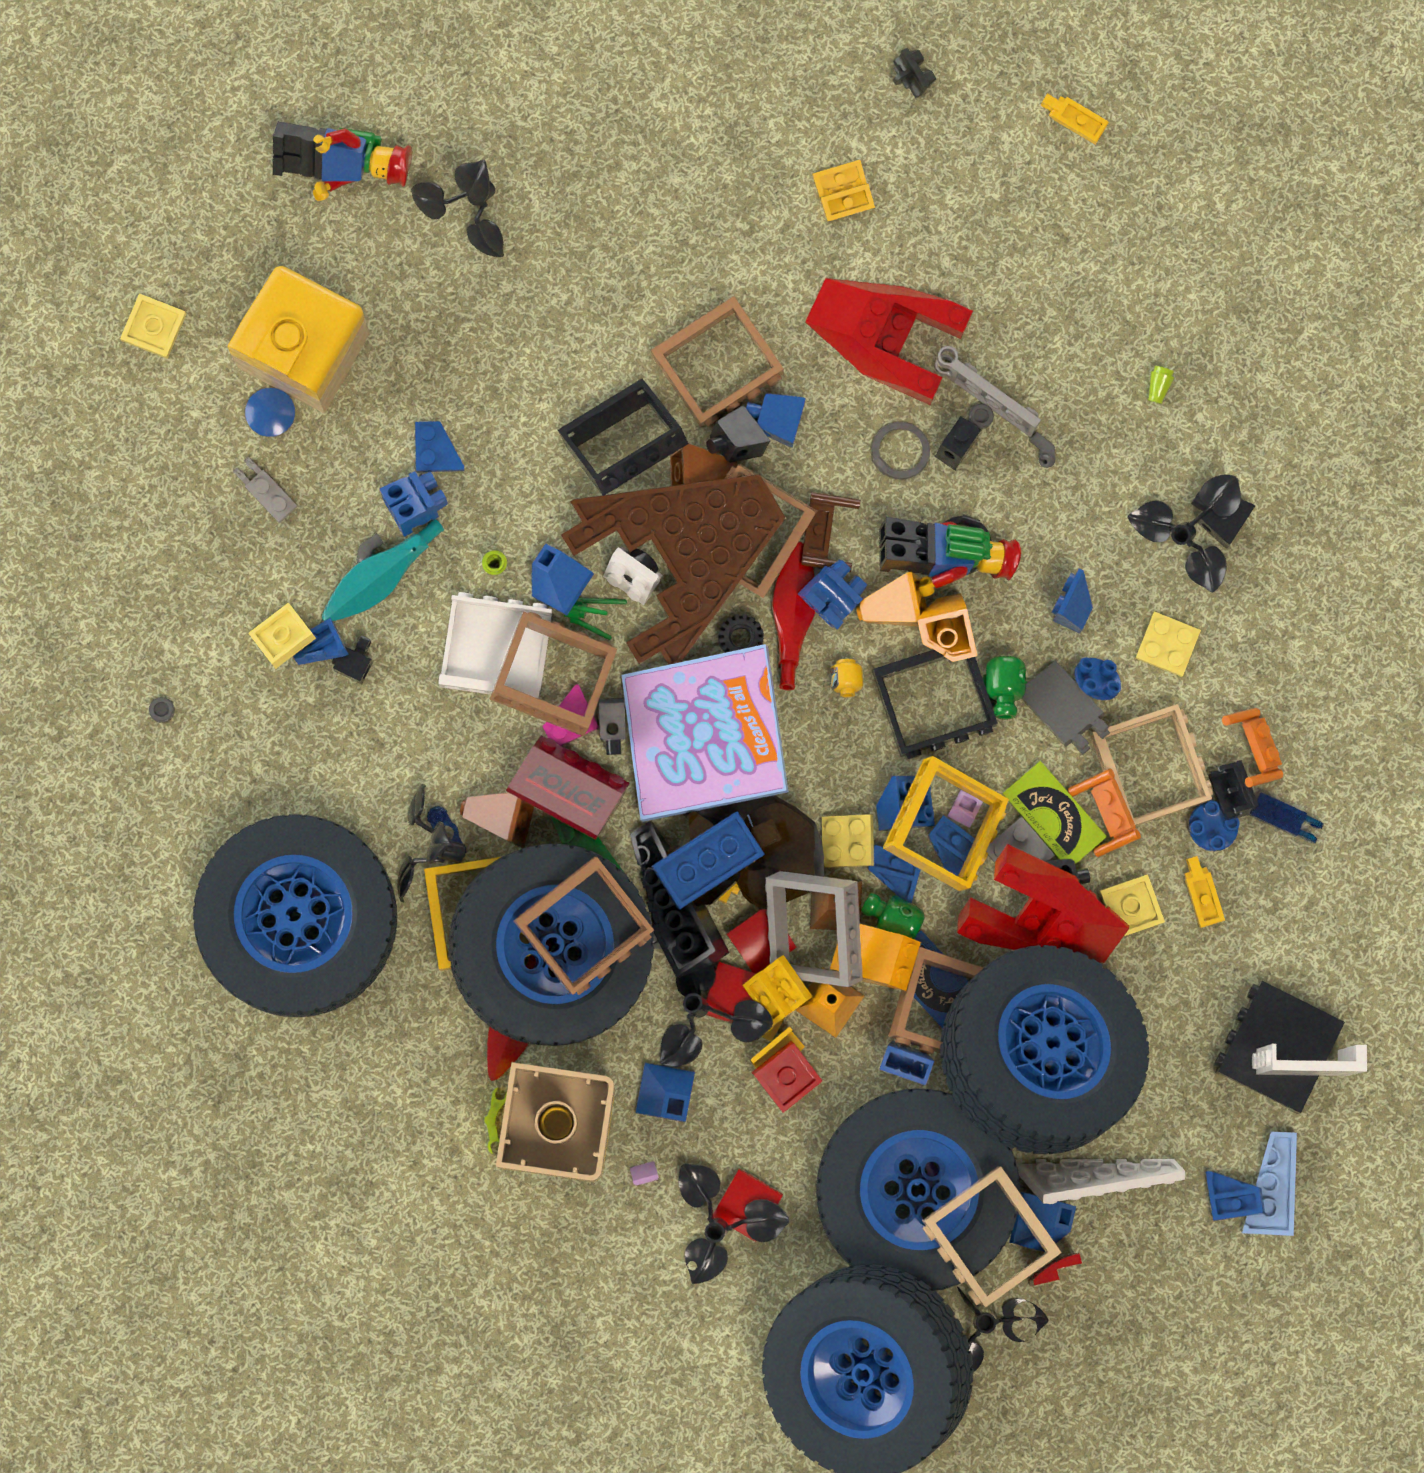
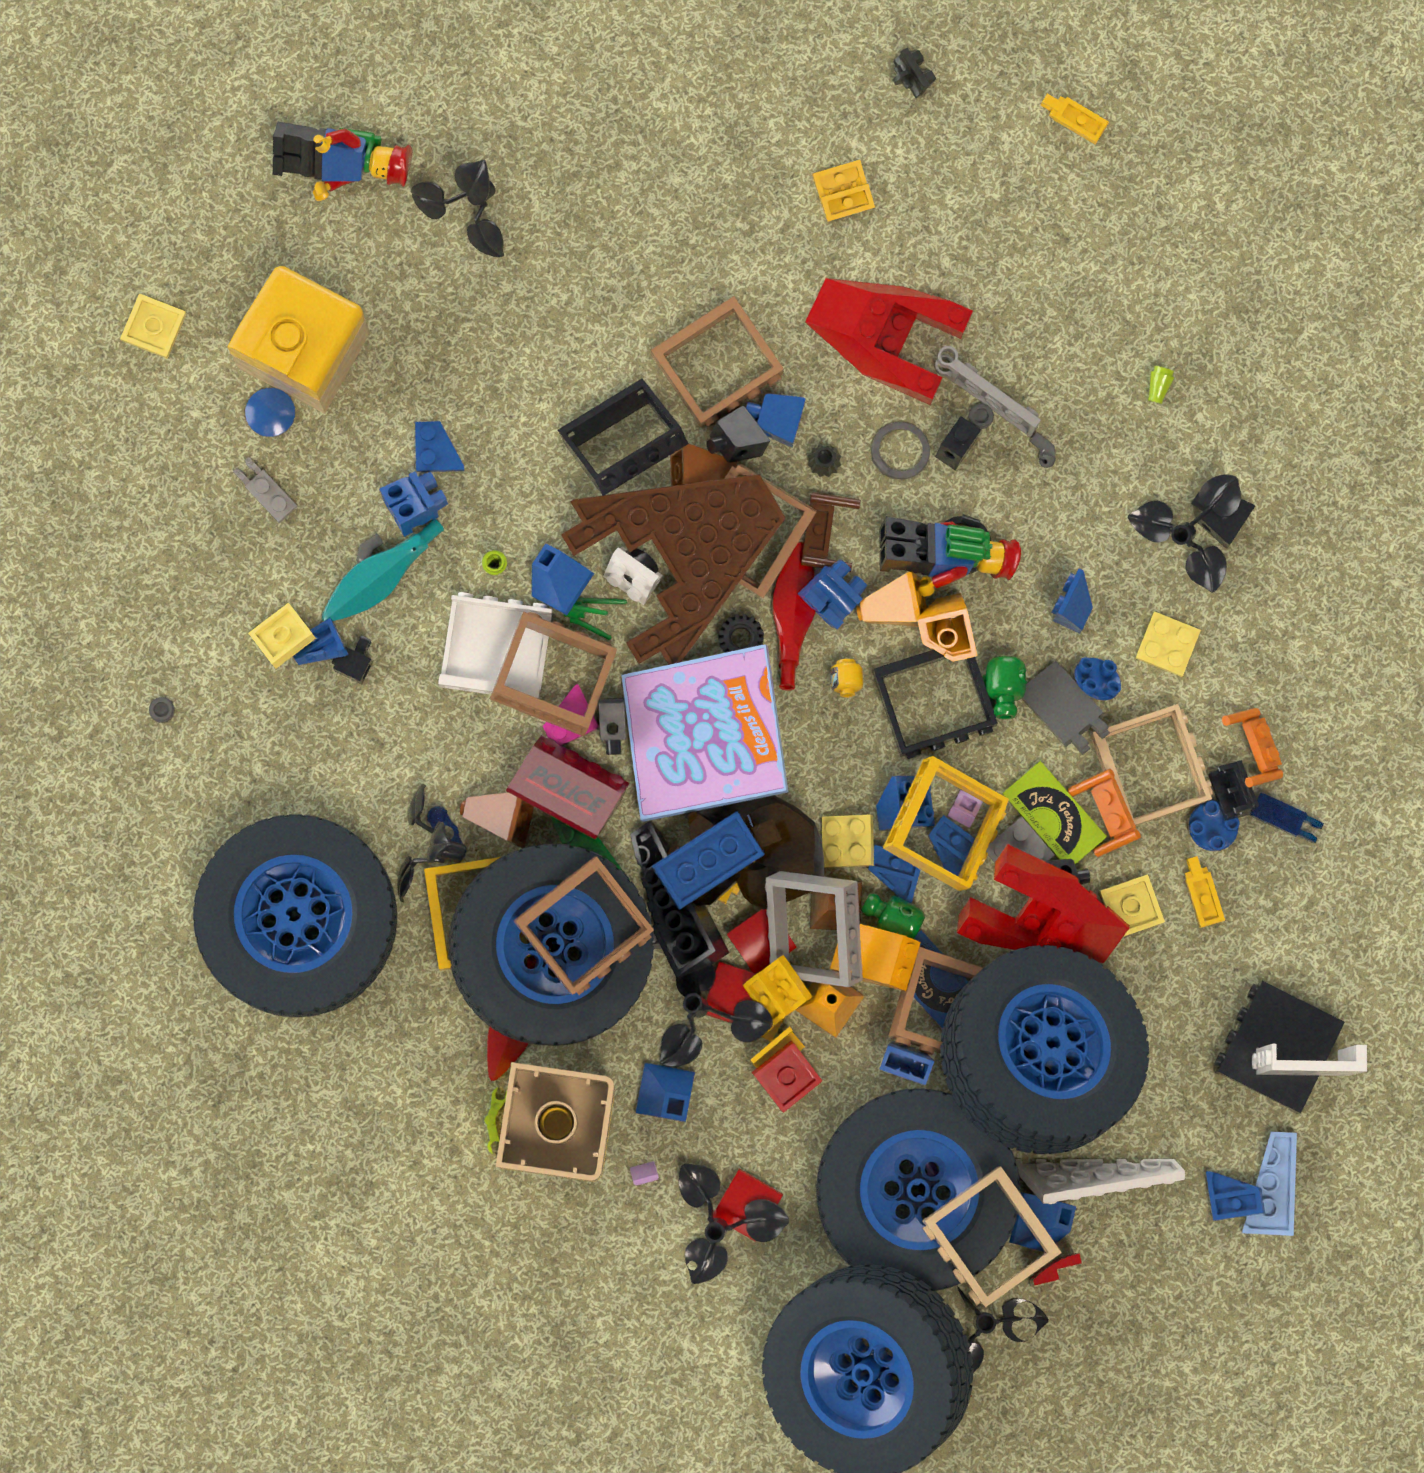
(824, 460): none -> pearl dark grey piece

